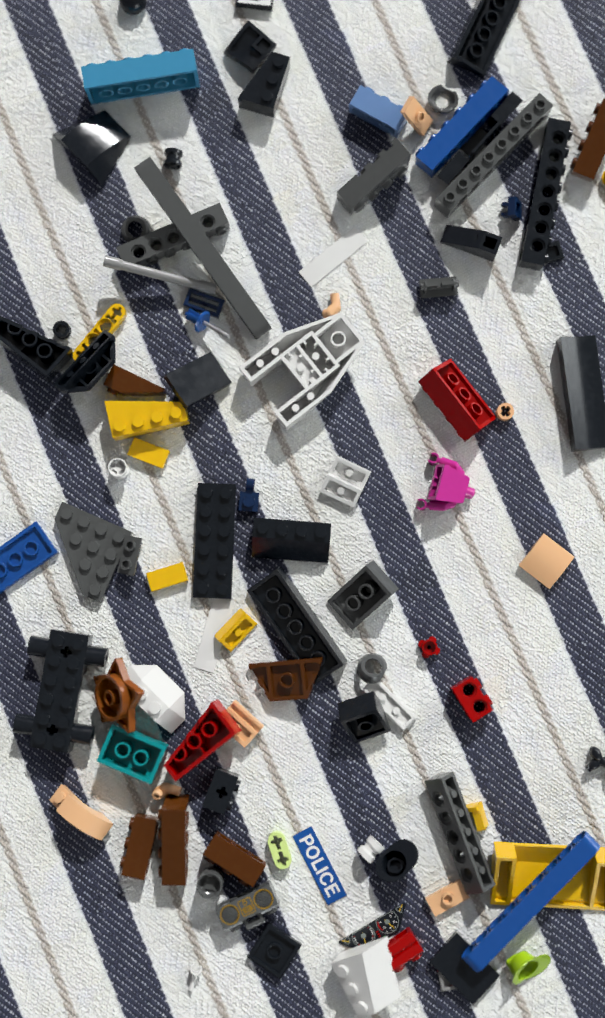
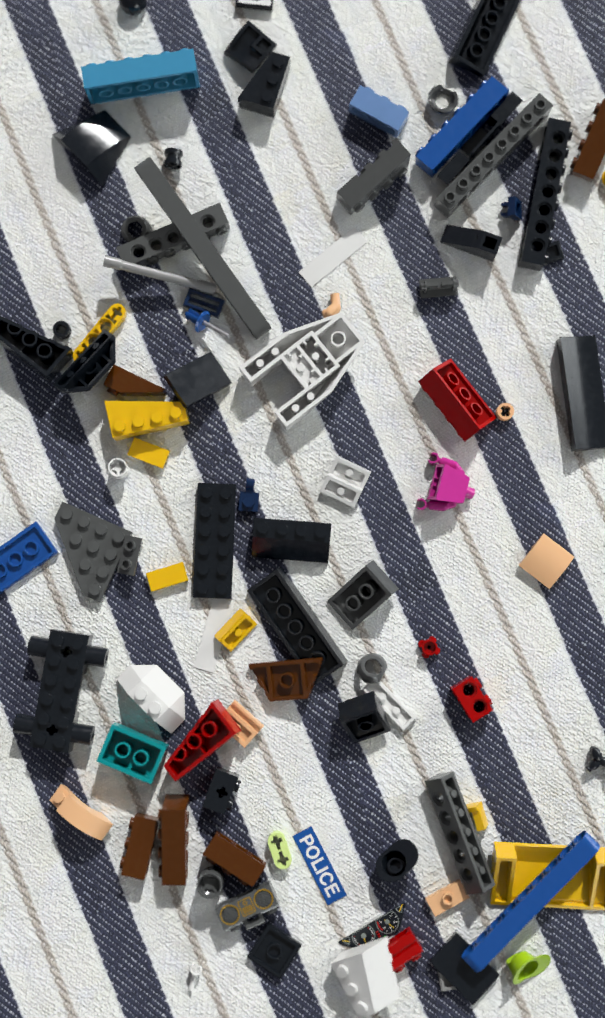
(117, 696): dark orange plate -> none
(165, 789): light nougat arm -> none
(370, 849): white wheel -> none
(416, 116): light nougat plate -> none

